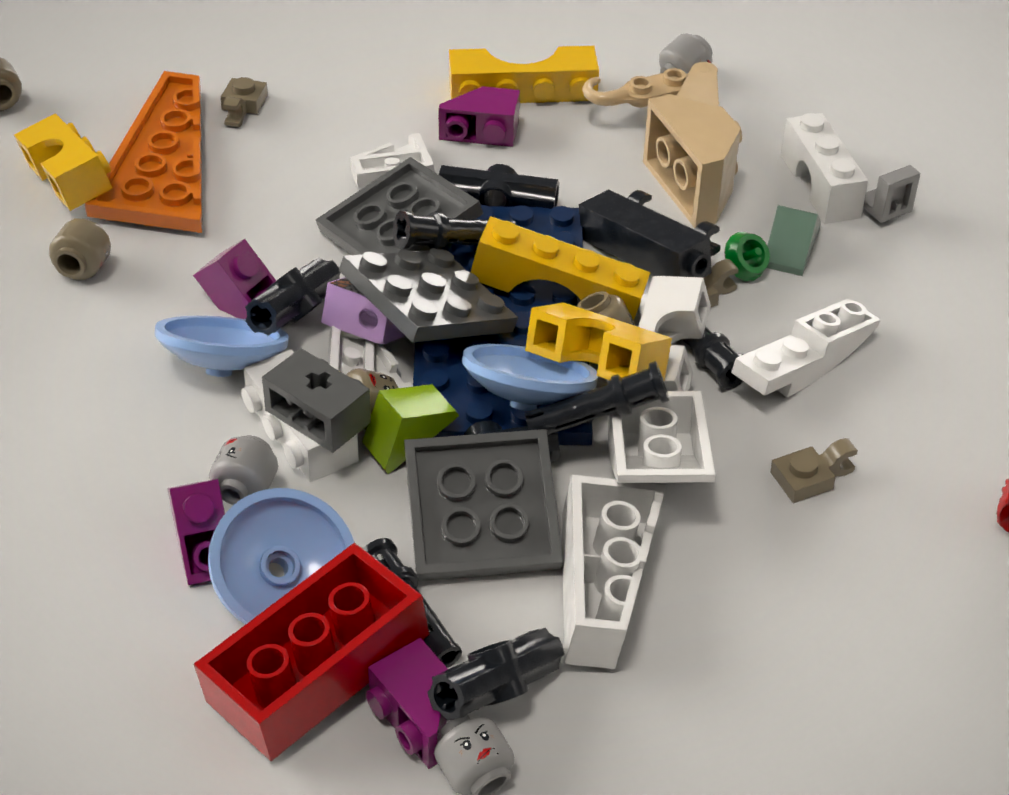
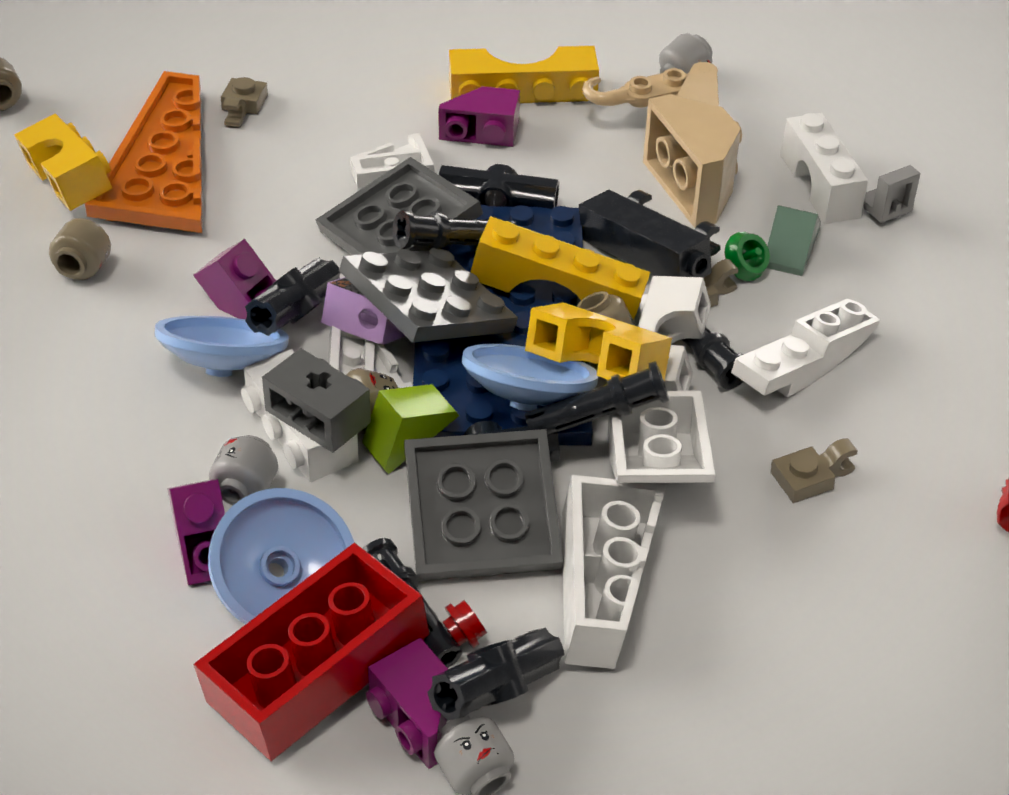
(463, 624): none -> red plate

